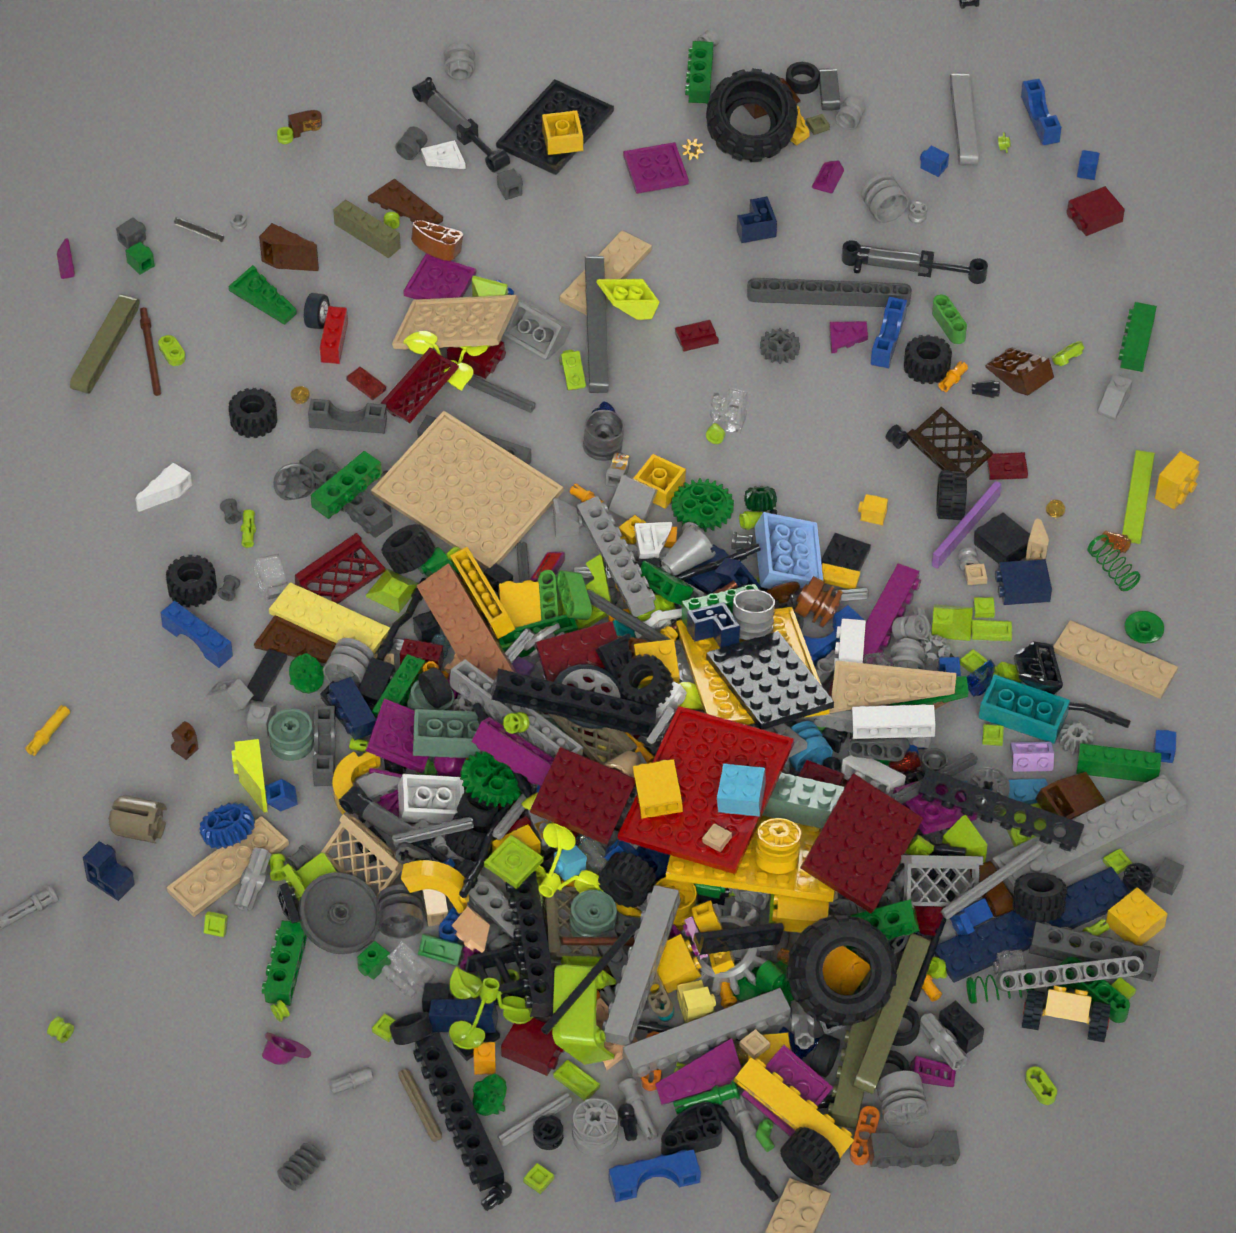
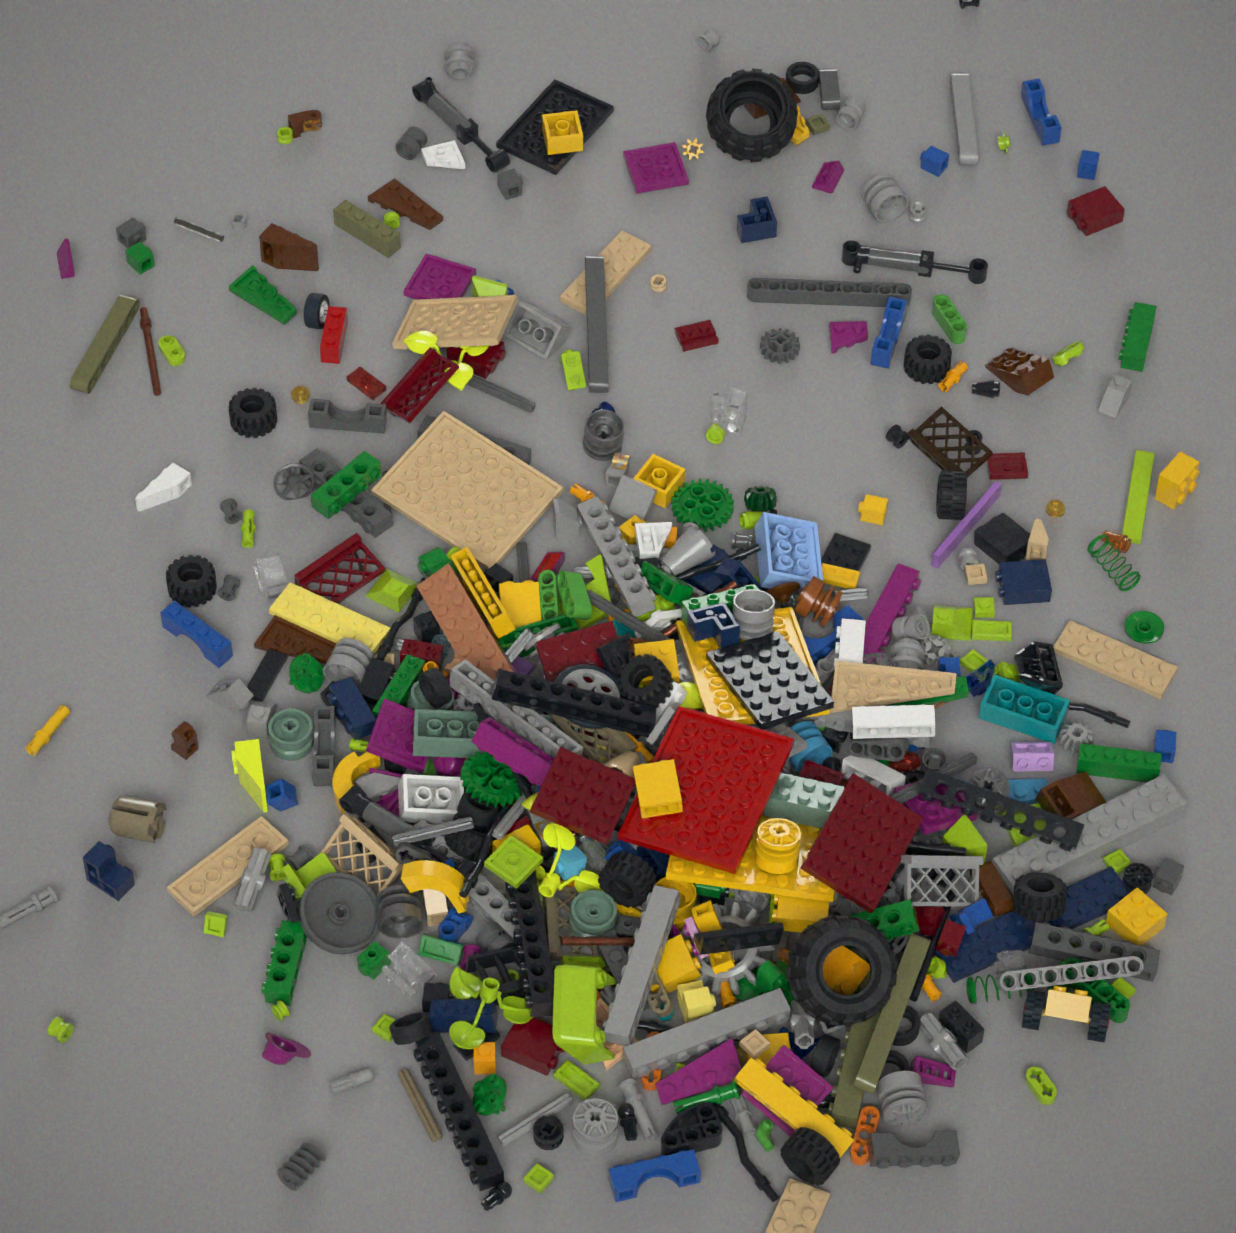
(227, 825): blue gear -> none
(408, 548): black tyre -> none
(437, 240): dark orange beam -> none
(472, 929): light nougat slope -> none
(516, 722): lime wheel -> none
(588, 979): black piece -> none
(630, 296): neon yellow slope -> none
(658, 278): none -> tan bush
(669, 632): yellow plate -> none
(700, 72): green brick -> none
(717, 837): tan plate -> none
(741, 790): medium azure brick -> none
(919, 846): lime tile -> none
(950, 938): none -> dark red brick
(992, 735): lime tile -> none
(992, 881): light grey axle -> none

